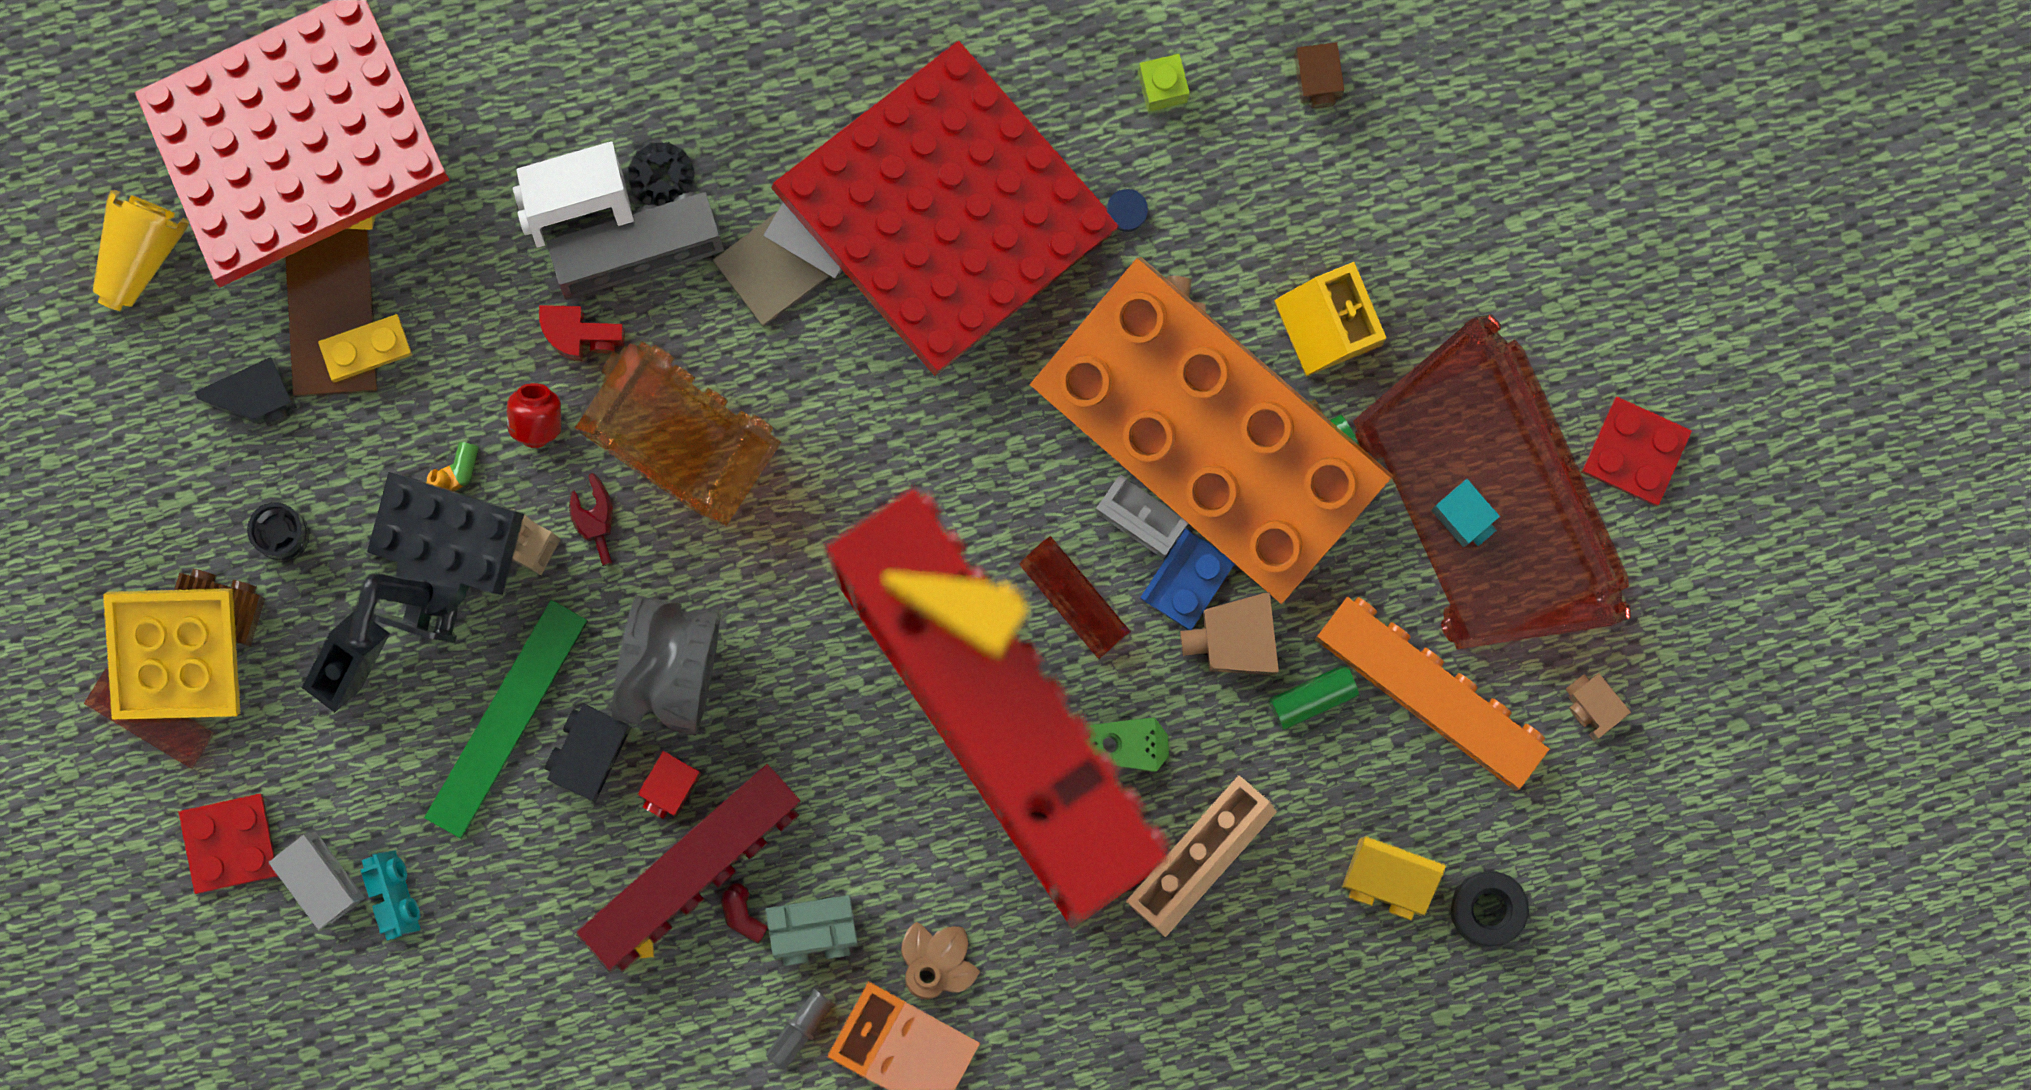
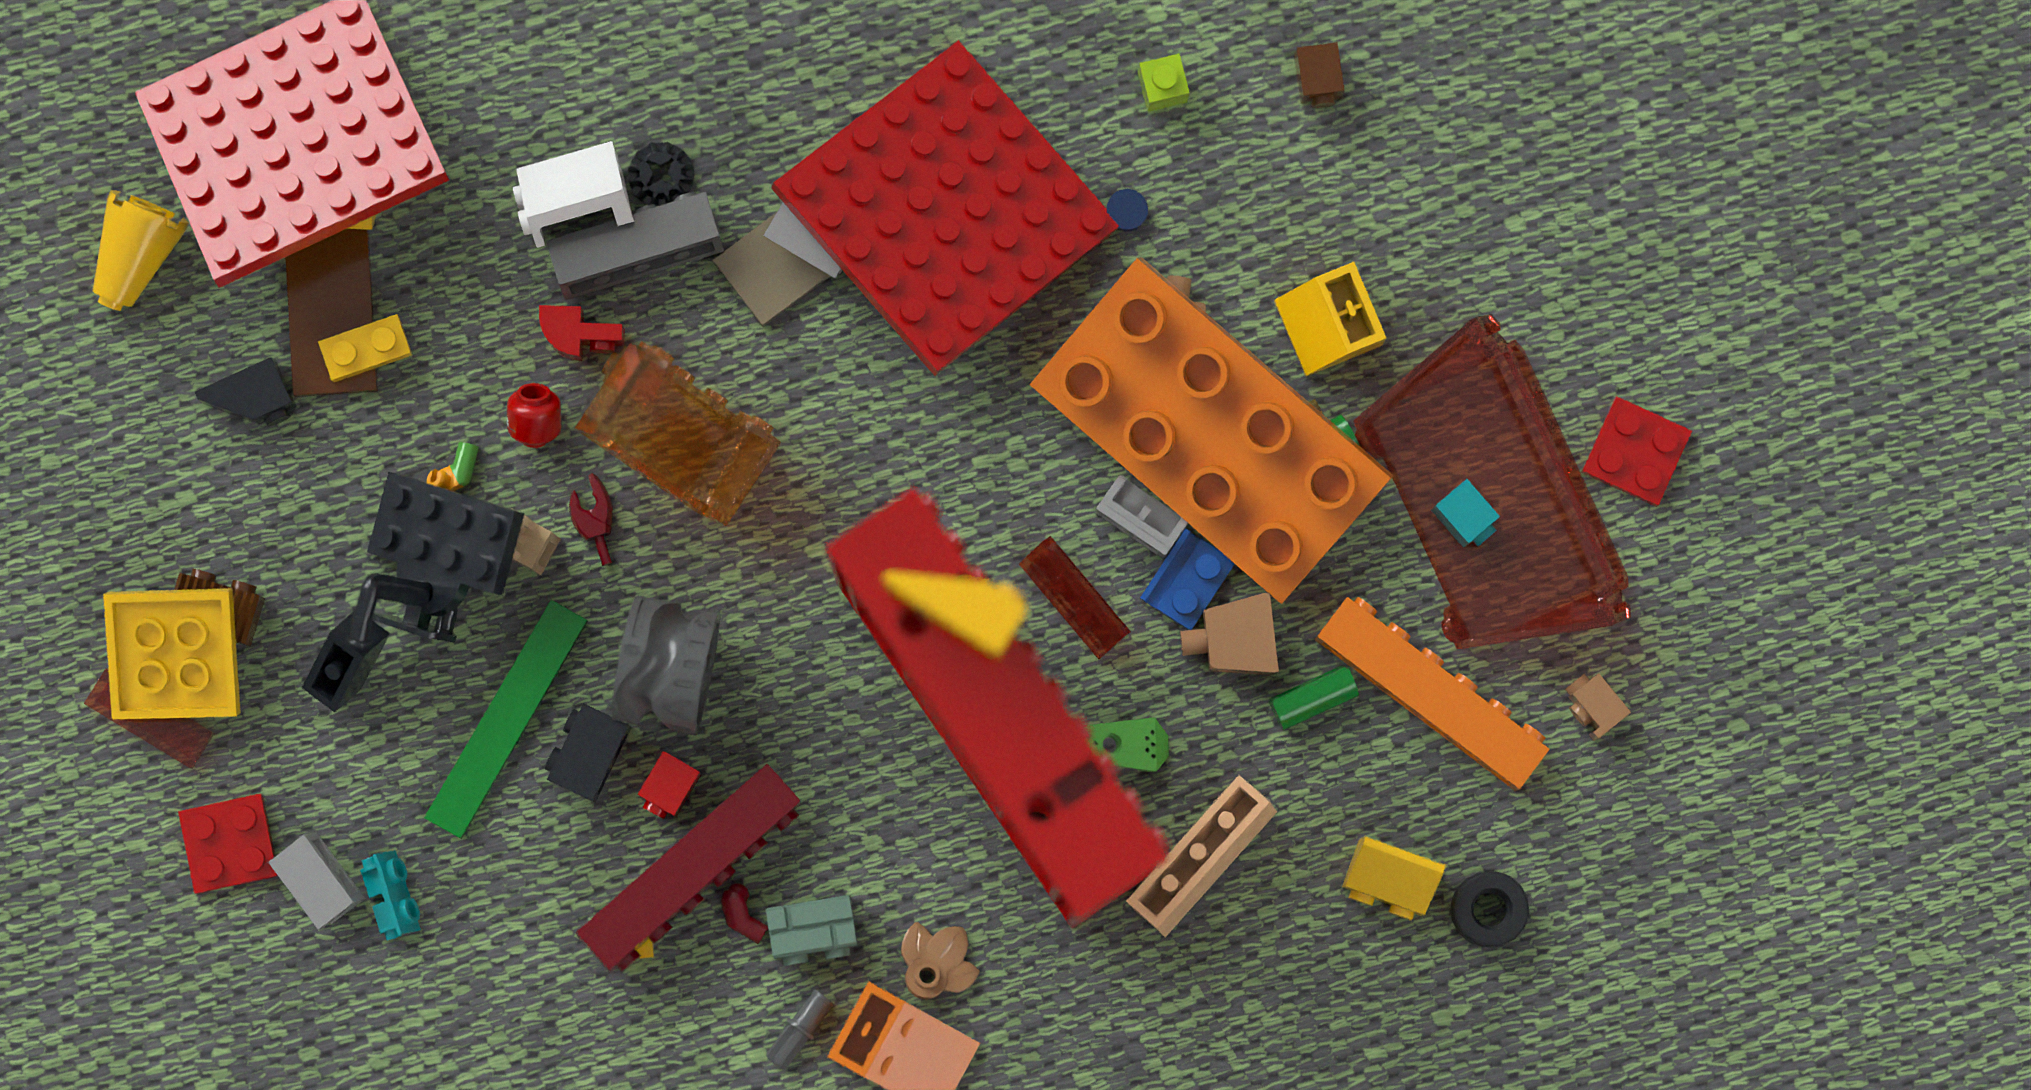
(278, 532): black wheel -> none

